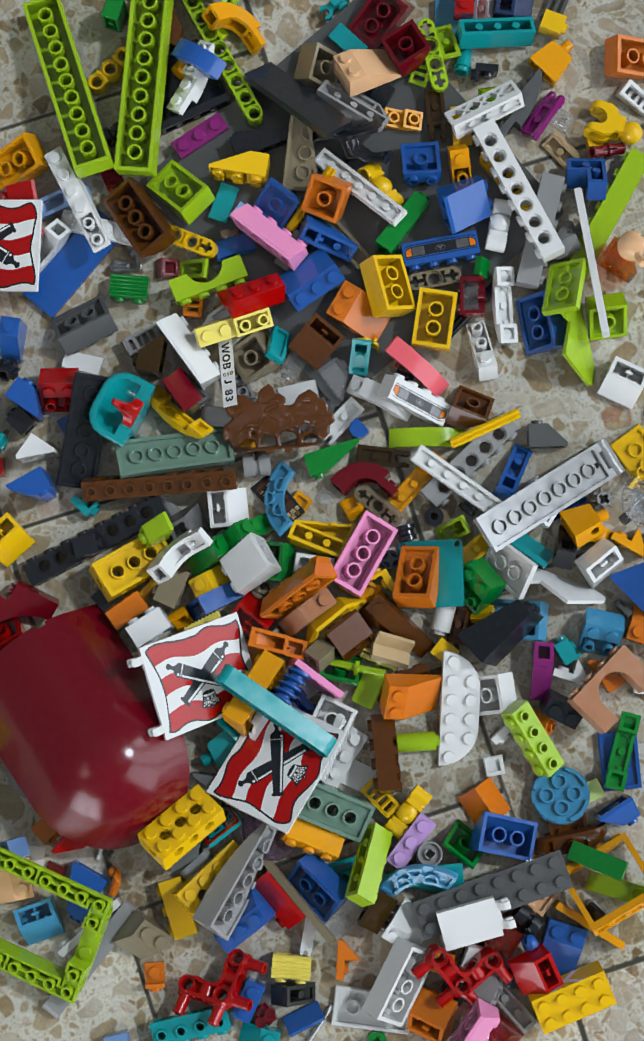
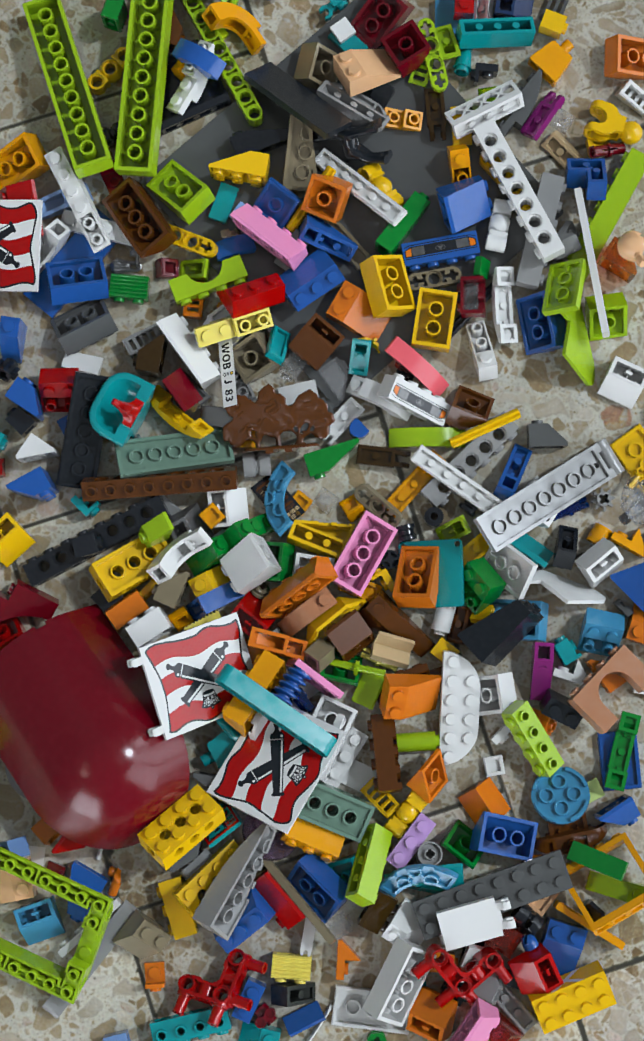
(77, 280): none -> blue slope
(199, 136): magenta plate -> none
(212, 516): none -> light orange tile
(343, 30): none -> white tile
(364, 472): dark red arch -> none
(420, 163): blue plate -> none
(429, 777): none -> orange slope
(583, 523): light orange torso -> none

